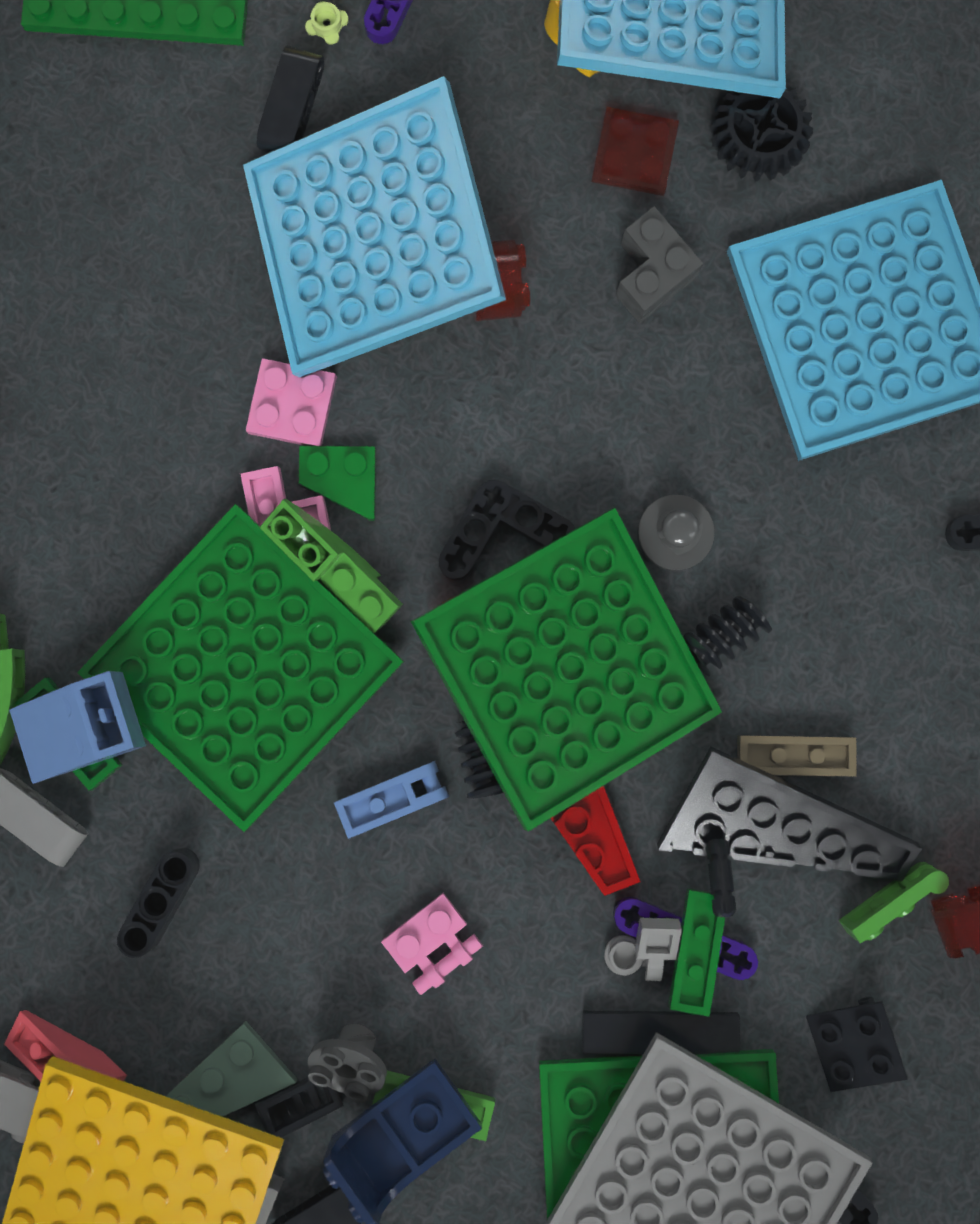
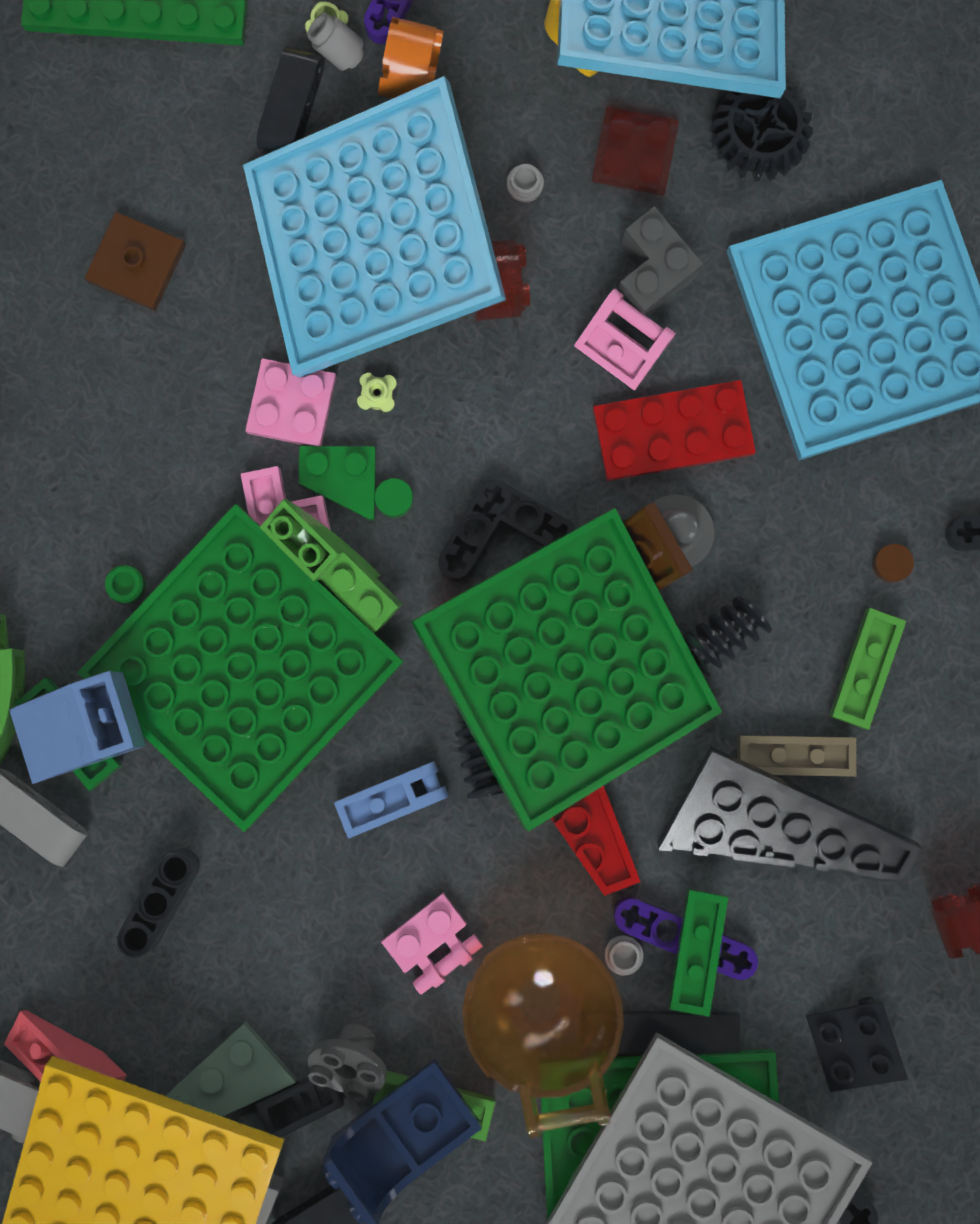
(125, 584): none -> green tile
(135, 261): none -> reddish brown plate
(336, 41): none -> light grey brick
(381, 402): none -> yellowish green plate
(393, 498): none -> green tile
(409, 57): none -> orange brick
(525, 183): none -> light grey plate
(545, 1025): none -> clear orange windscreen
(616, 349): none -> bright pink plate
(656, 942): light grey plate -> none
(657, 546): none -> reddish brown plate
(673, 430): none -> red plate
(721, 878): black axle -> none
(867, 668): none -> bright green plate
(893, 563): none -> reddish brown tile
(893, 901): bright green plate -> none

